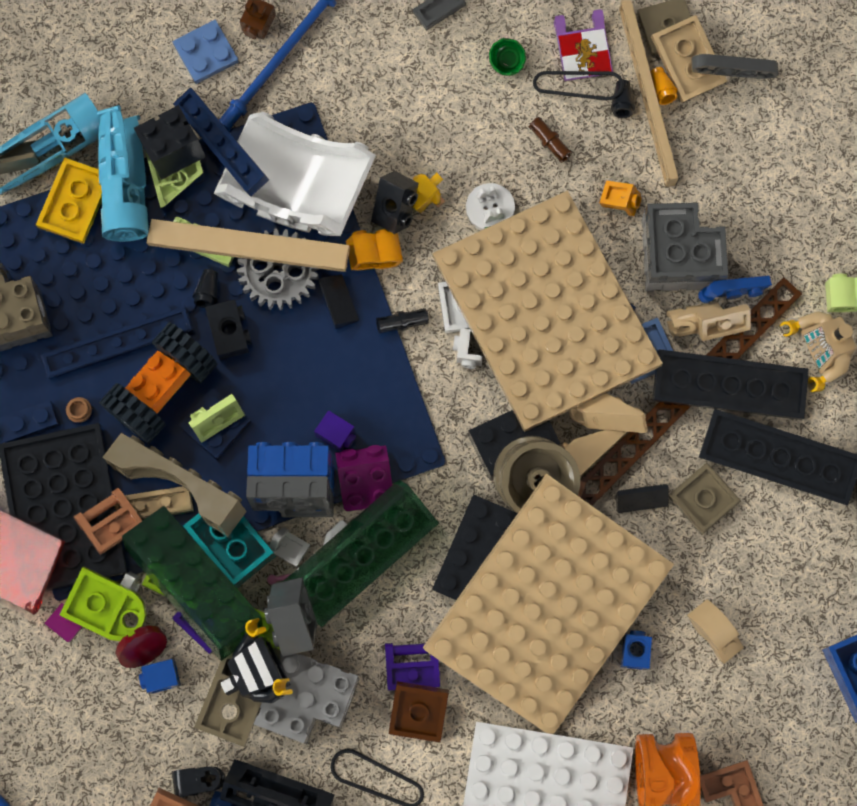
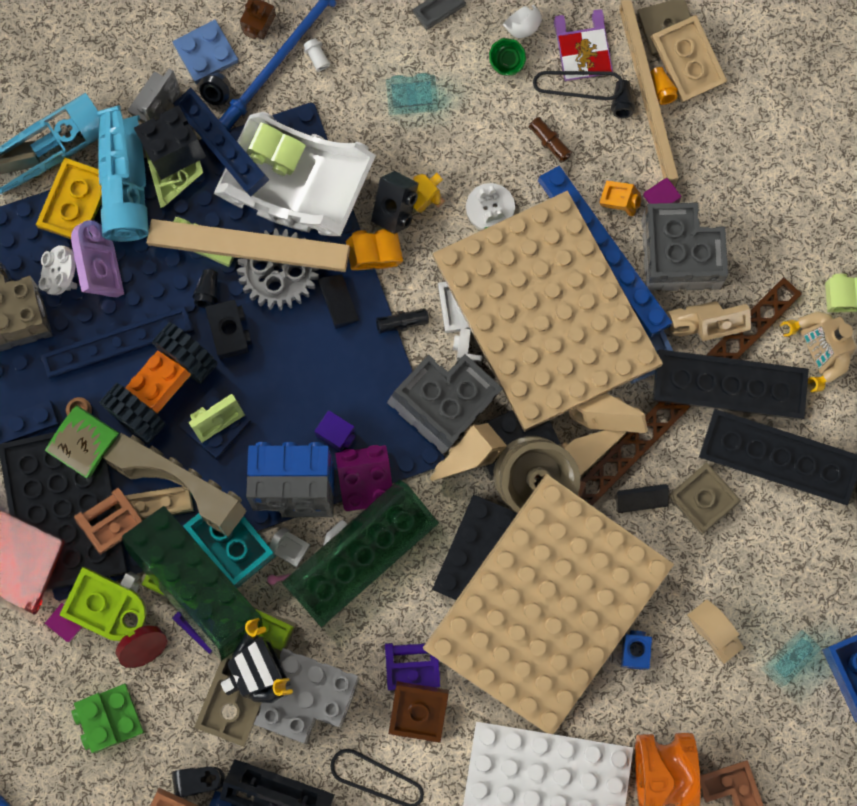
(57, 270): none -> white plate
(81, 441): none -> slope
(96, 261): none -> lavender plate
(107, 719): none -> bright green plate
(155, 96): none -> light grey bracket
(159, 676): blue brick -> none
(215, 89): none -> black cone
(275, 149): none -> yellowish green brick
(291, 617): dark grey brick -> none
(316, 54): none -> white pin
(411, 94): none -> clear light blue brick
(442, 400): none -> dark grey piece
(475, 450): none -> tan slope
(523, 22): none -> white hair
(639, 296): none -> blue plate
(662, 193): none -> magenta panel
(734, 66): dark grey beam -> none
(735, 288): blue plate -> none
(791, 658): none -> clear light blue brick

